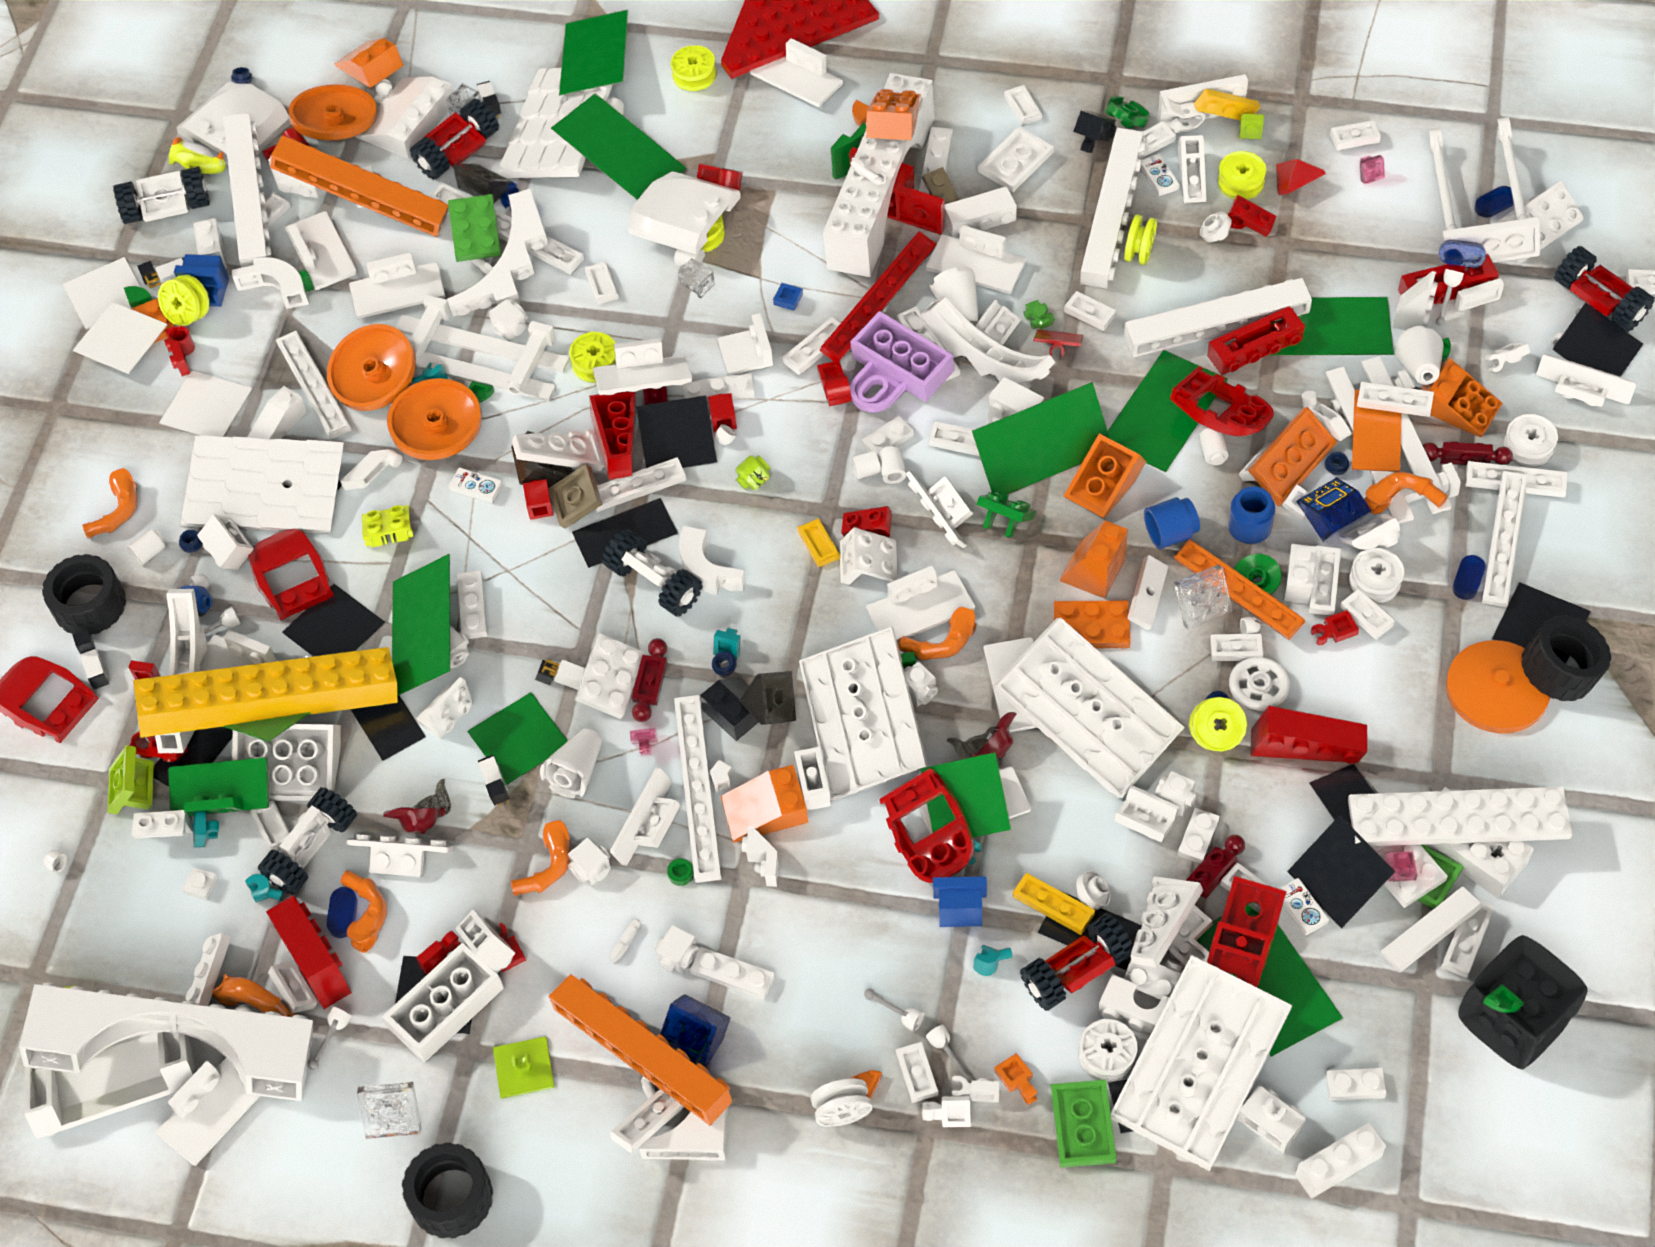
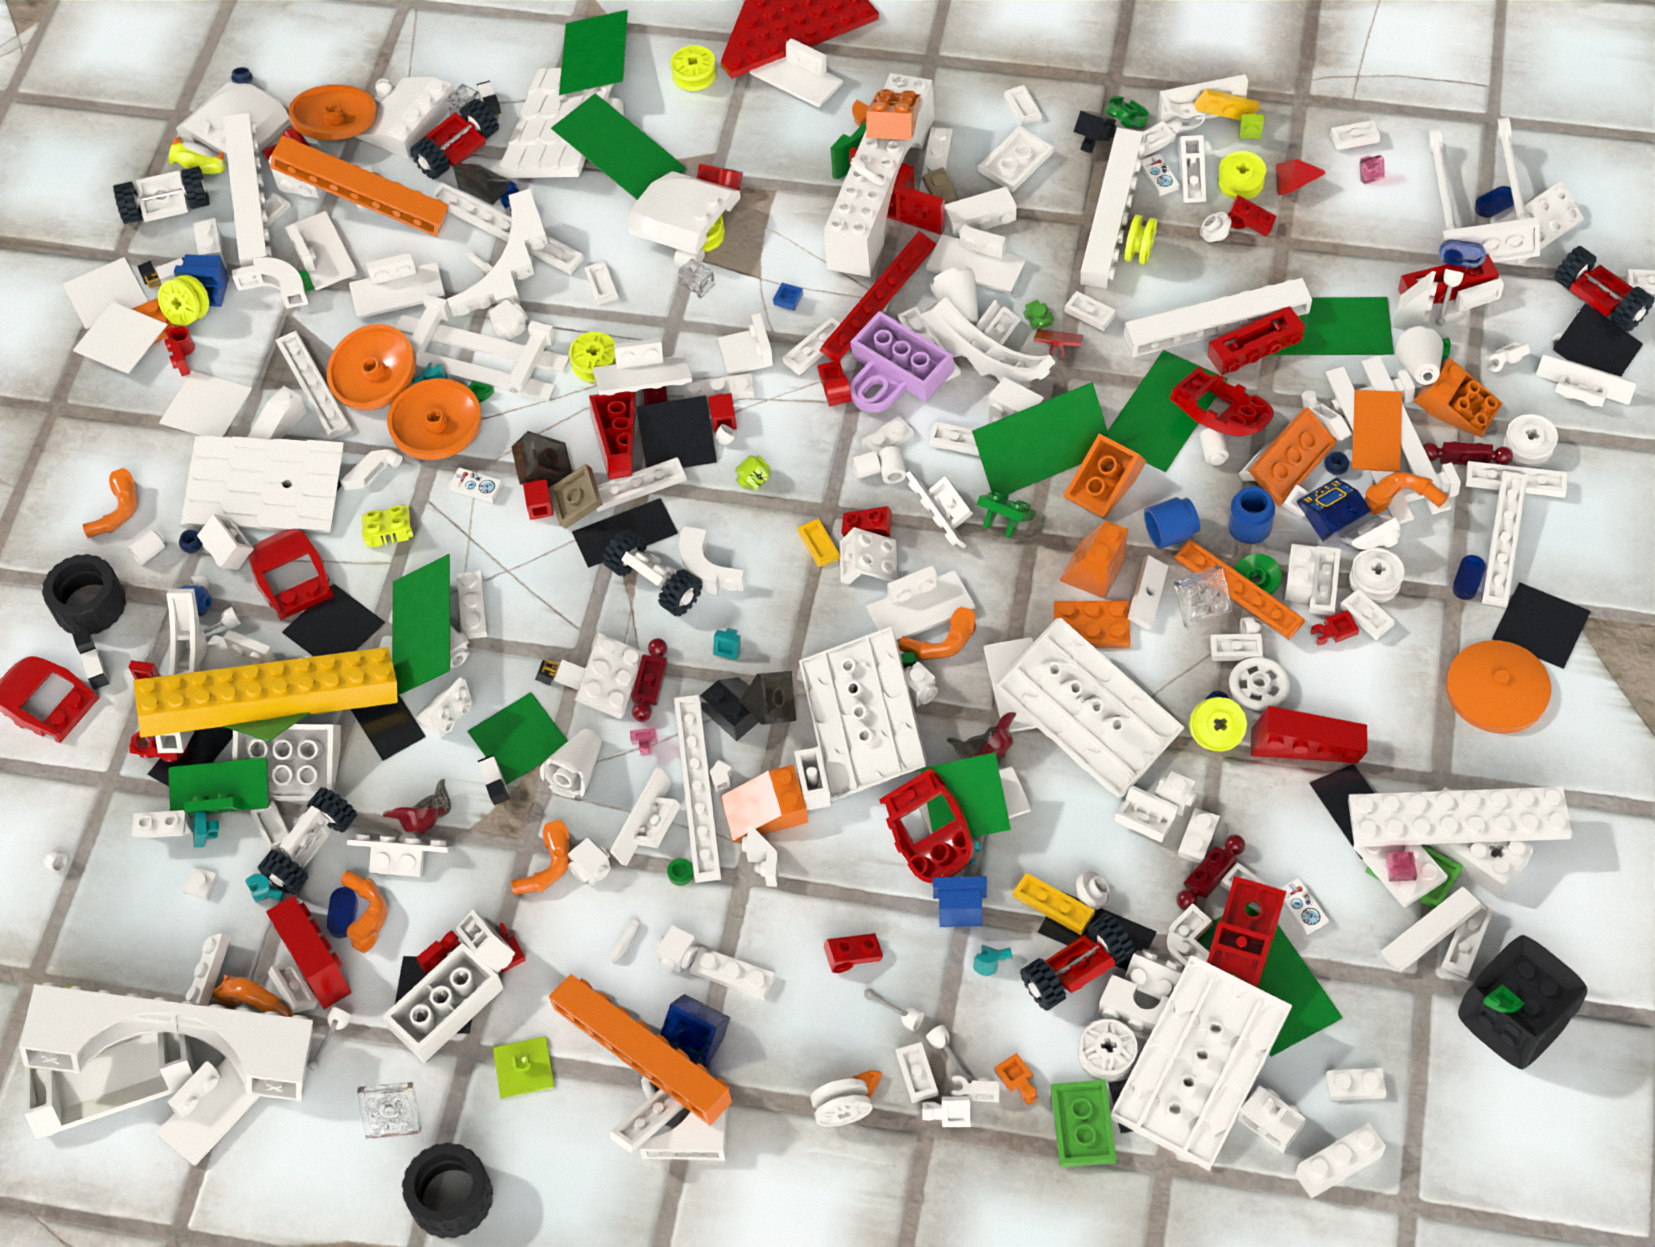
(130, 782): lime bracket -> none
(137, 295): green tile -> none
(371, 62): orange slope -> none
(474, 228): bright green plate -> none
(557, 449): white wing -> none
(721, 657): dark blue plate -> none
(852, 950): none -> red plate
(1166, 912): white wing -> none
(1341, 872): black piece -> none
(1395, 399): white plate -> none
(1580, 642): black tyre -> none

